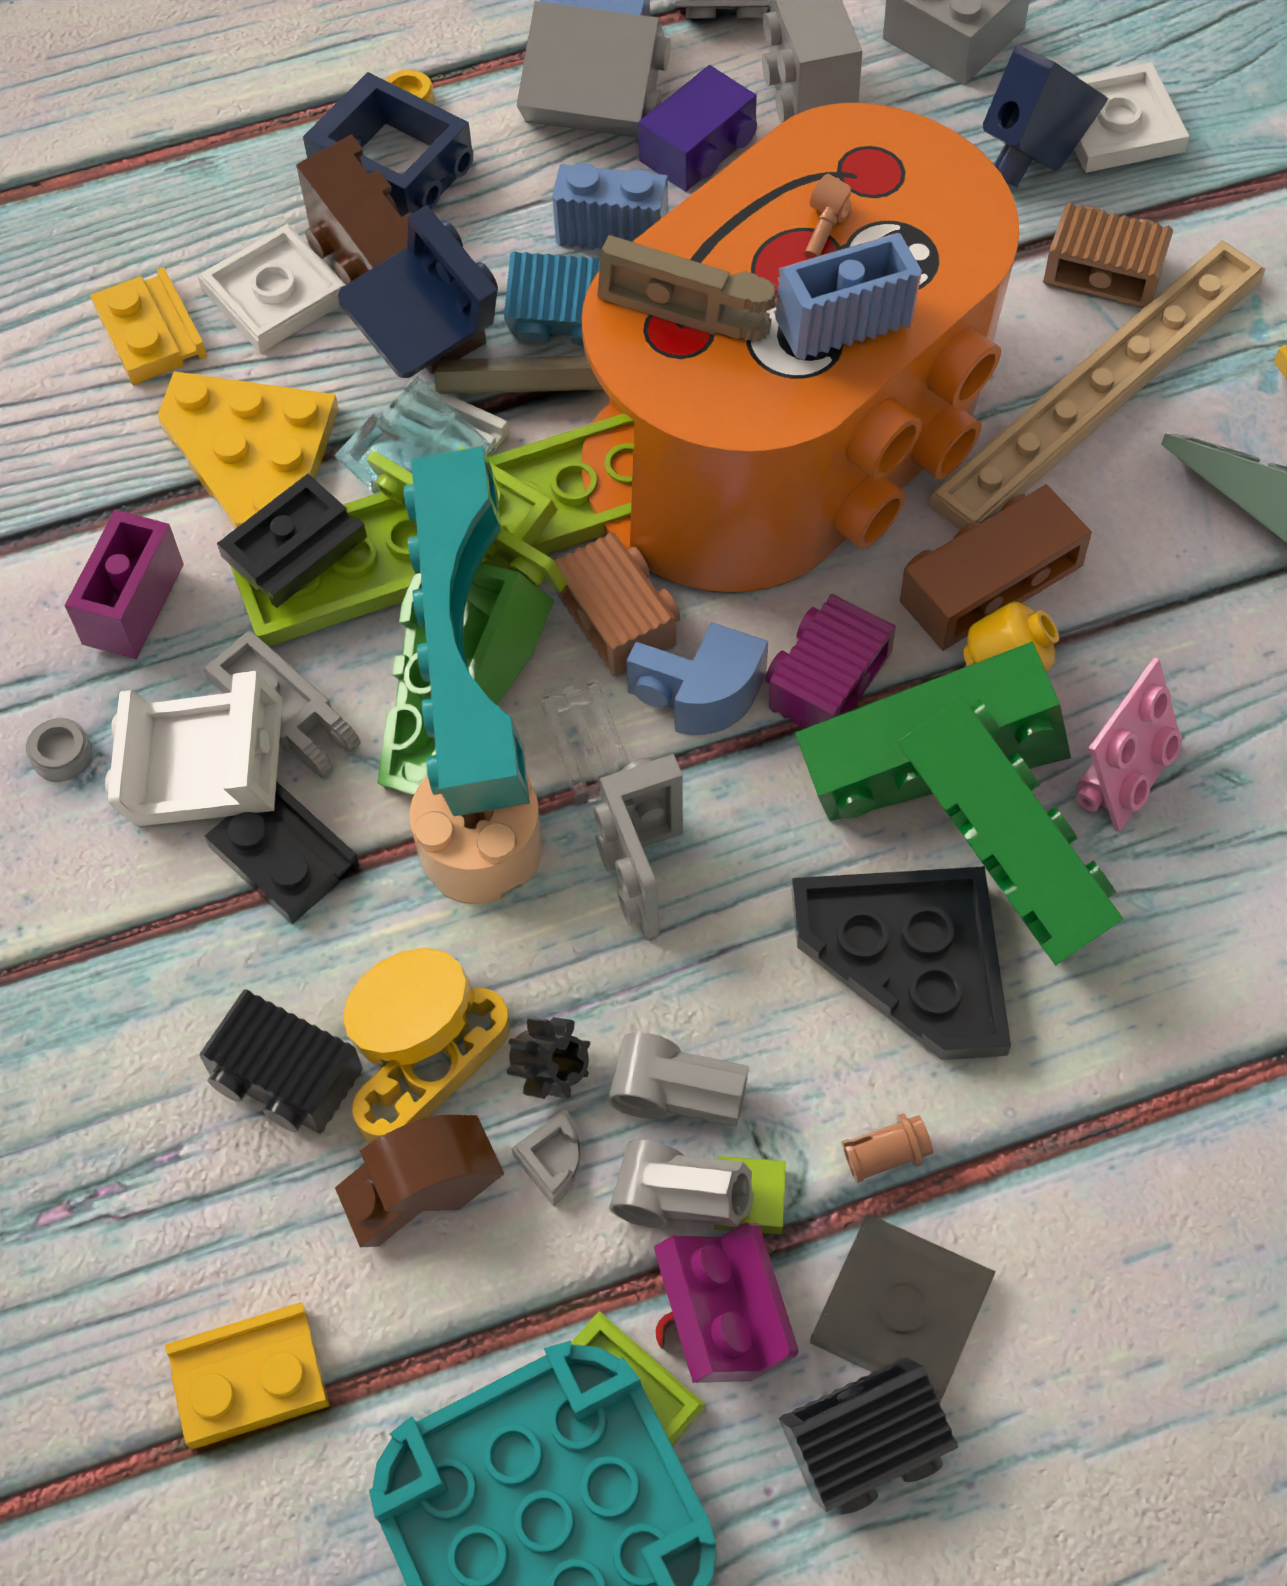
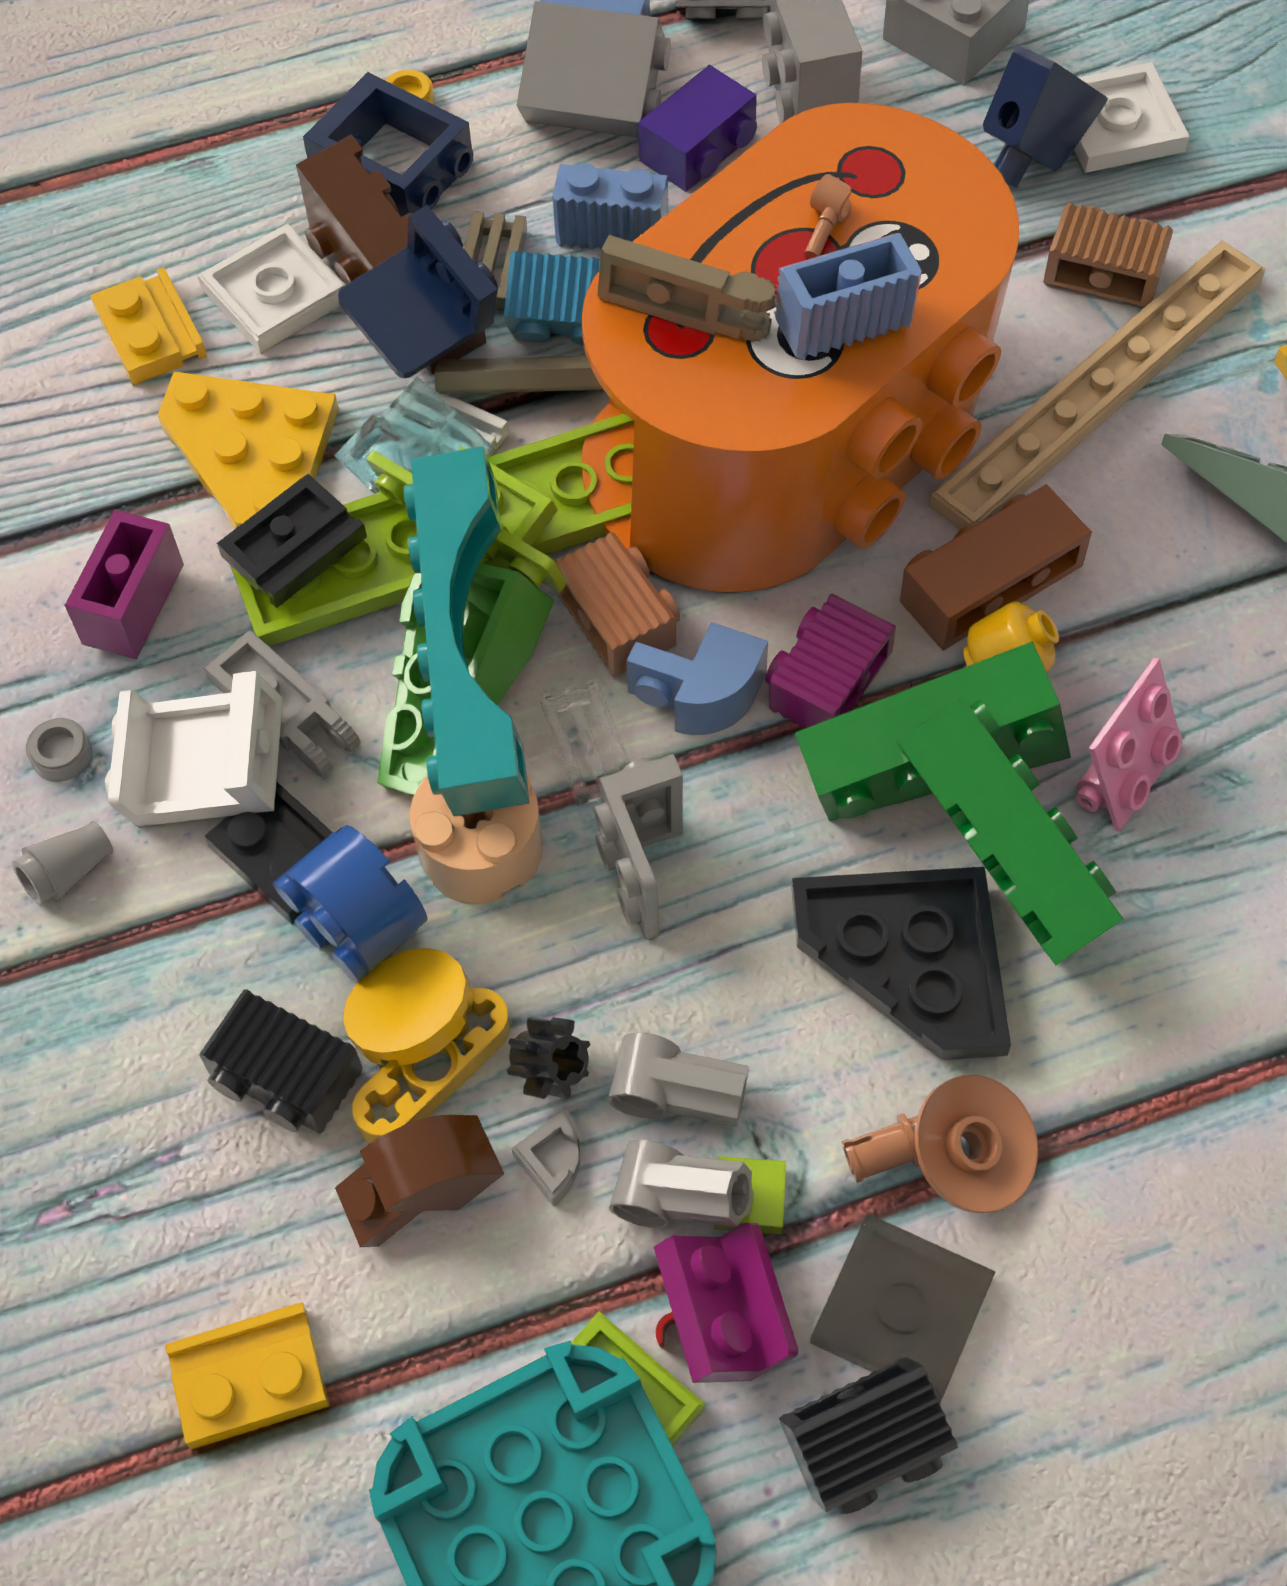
(59, 863): none -> light grey cone
(351, 901): none -> blue brick
(496, 230): none -> dark tan tile
(999, 1140): none -> nougat dish

